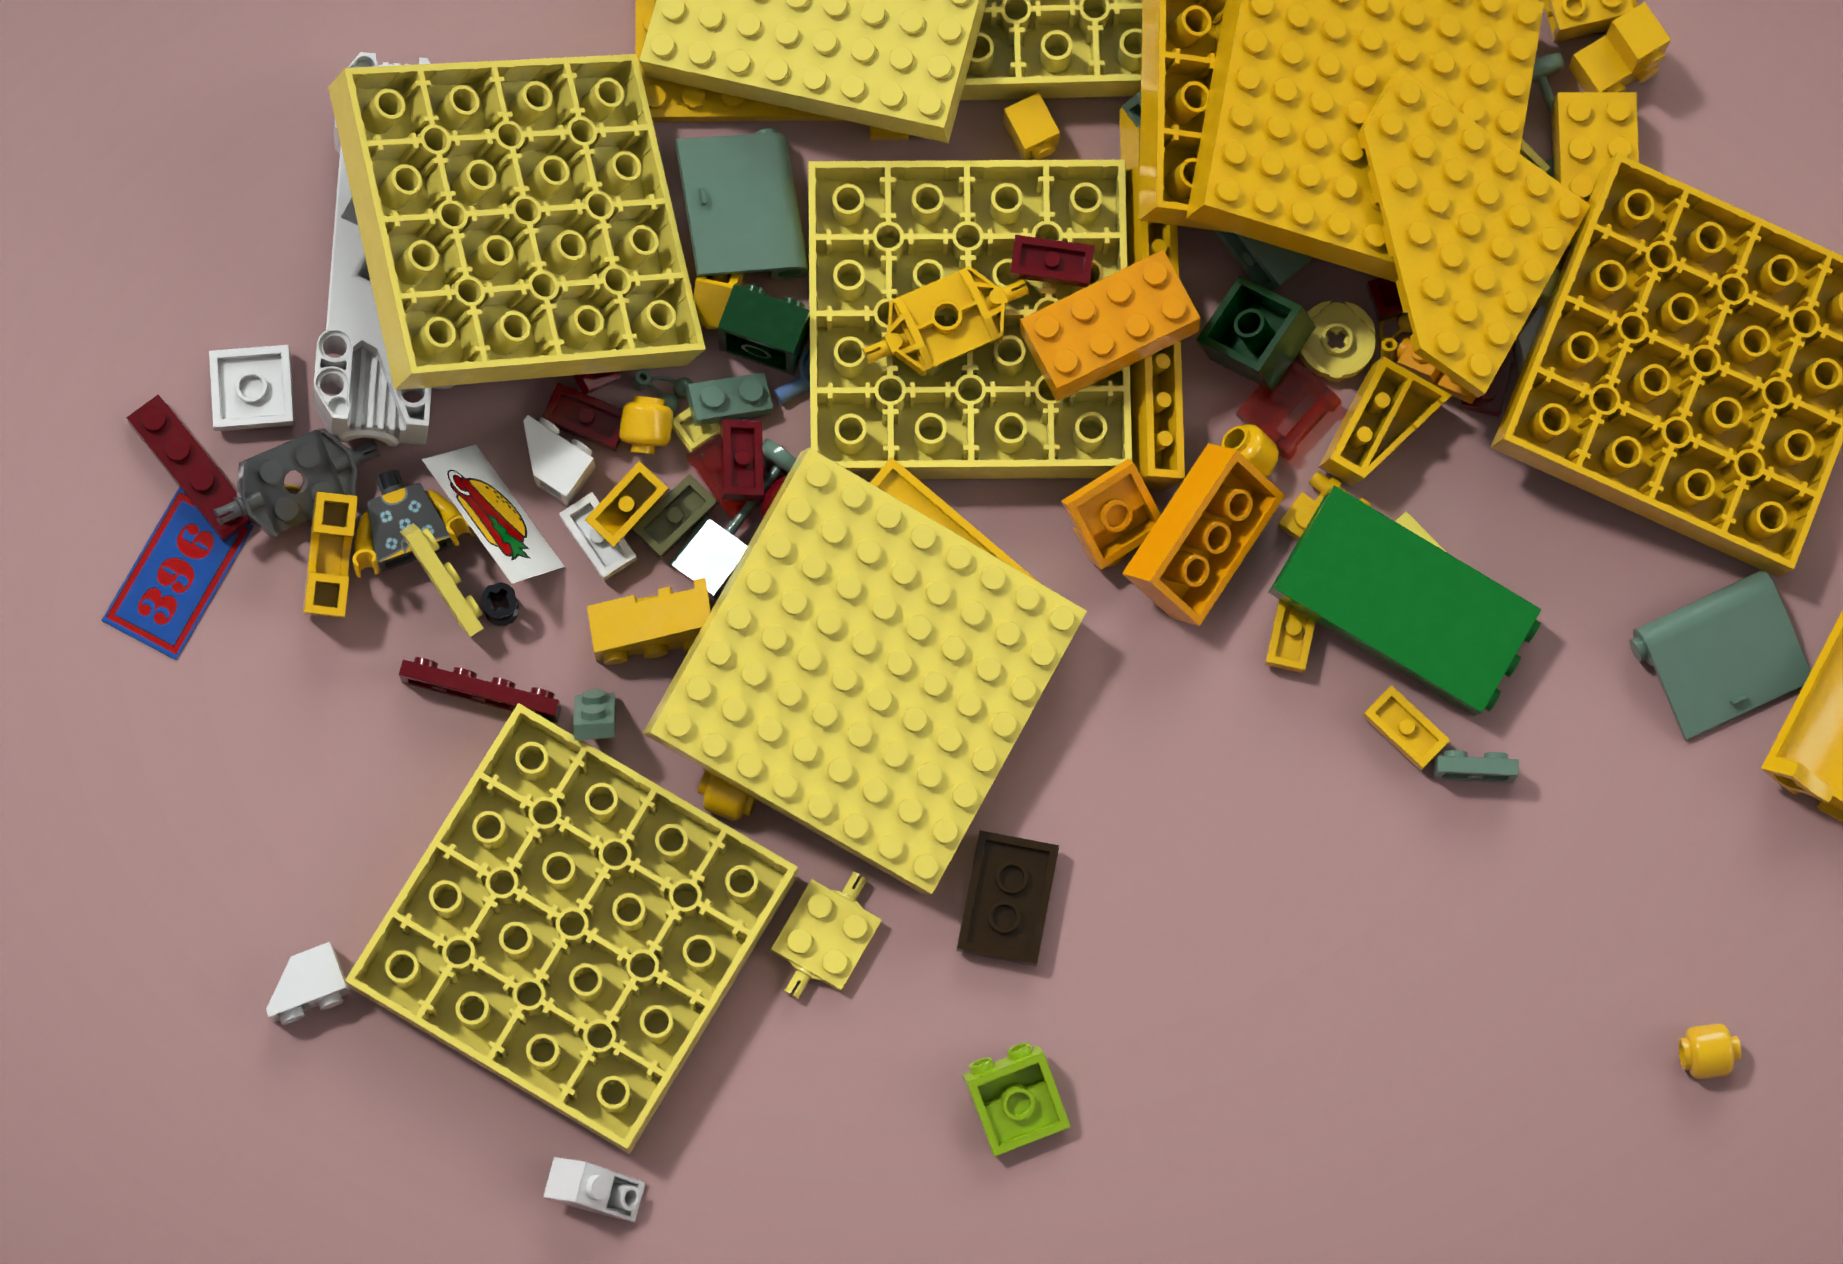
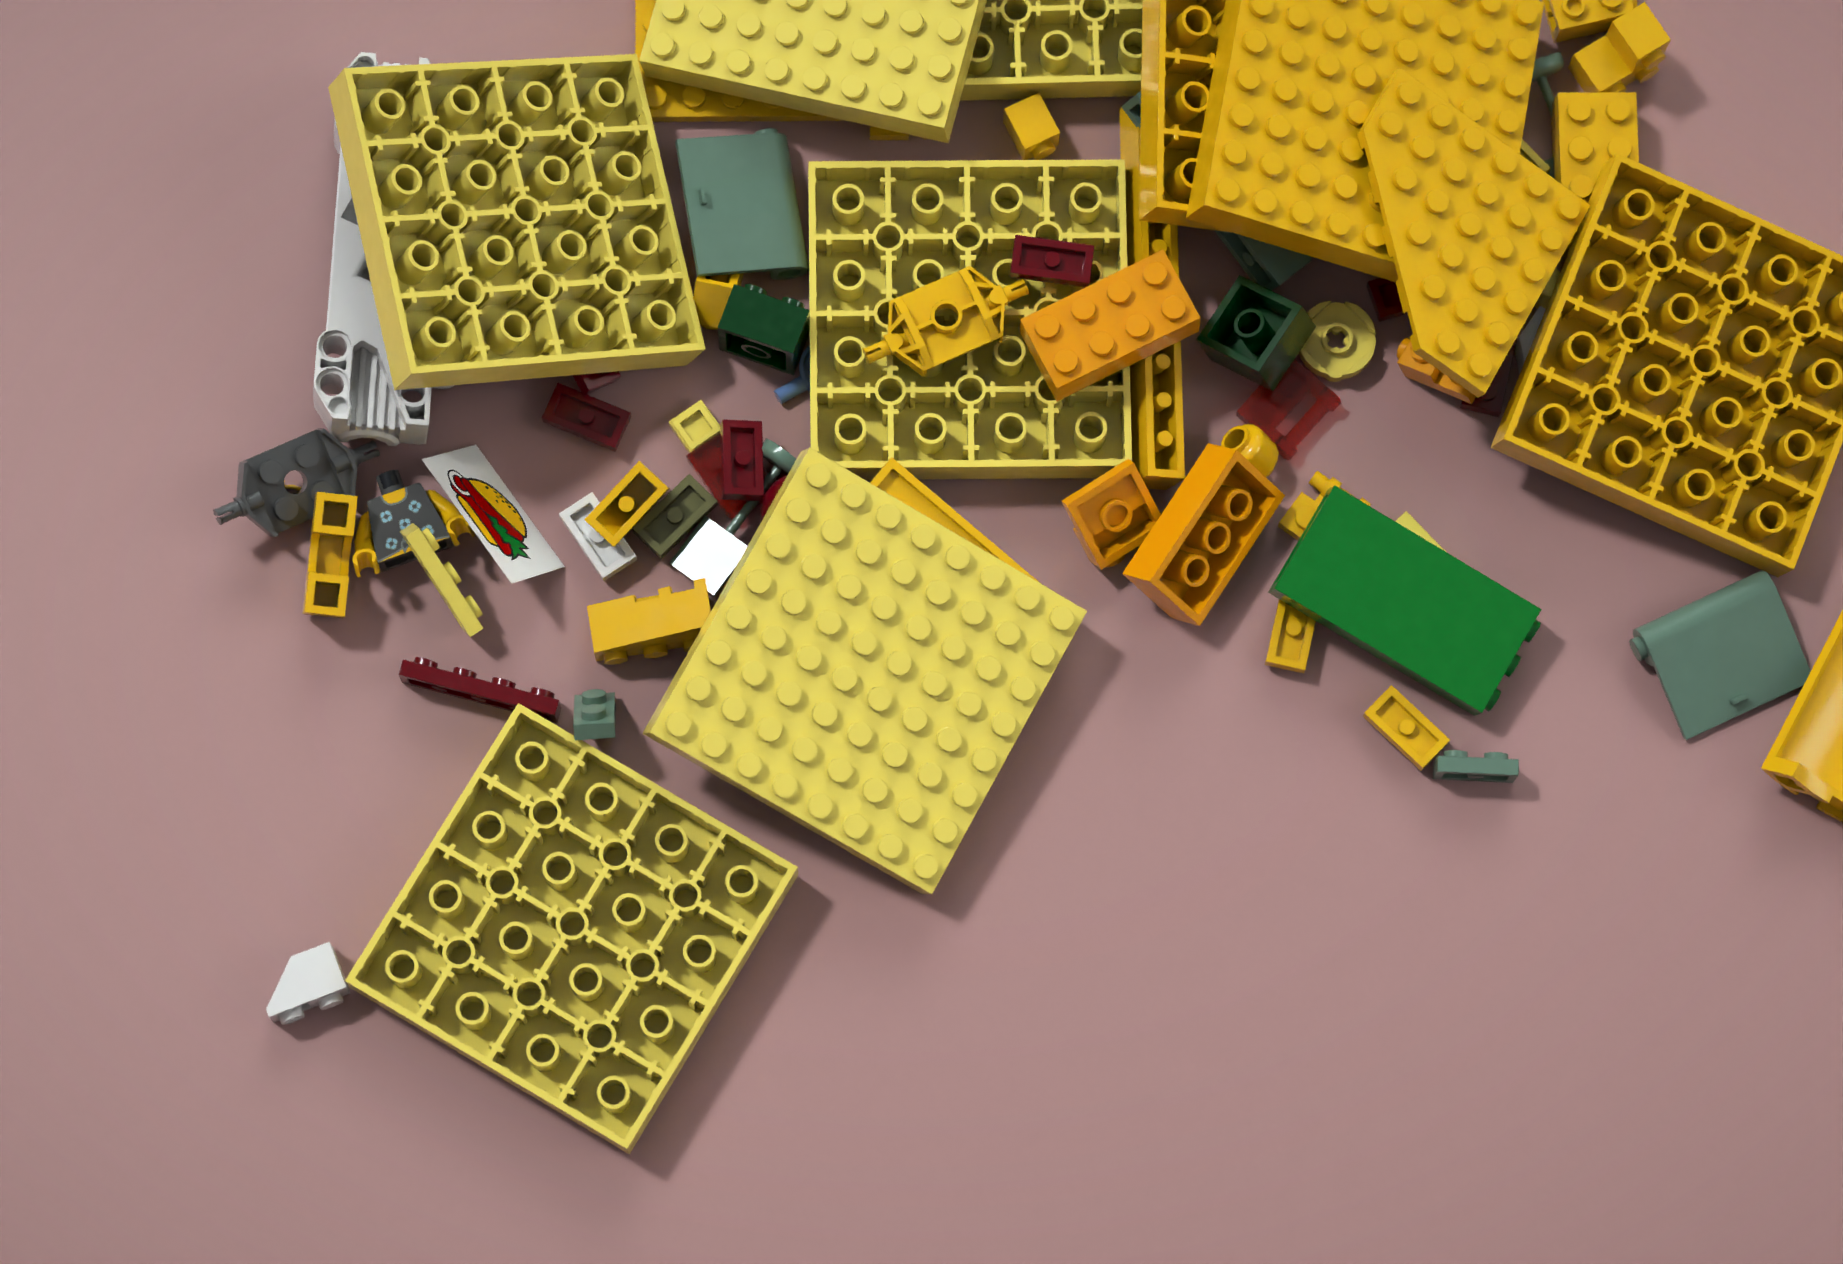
(173, 578): sticker -> none
(186, 463): dark red plate -> none
(251, 388): white plate -> none
(503, 615): black bush -> none
(557, 464): white slope -> none
(594, 1189): white slope -> none
(643, 378): sand green piece -> none
(646, 424): yellow head -> none
(724, 798): yellow head -> none
(729, 399): sand green plate -> none
(825, 935): light yellow plate -> none
(1007, 898): dark brown plate -> none
(1015, 1098): lime plate -> none
(1379, 419): yellow wedge -> none
(1389, 345): yellow piece -> none
(1708, 1051): yellow head -> none

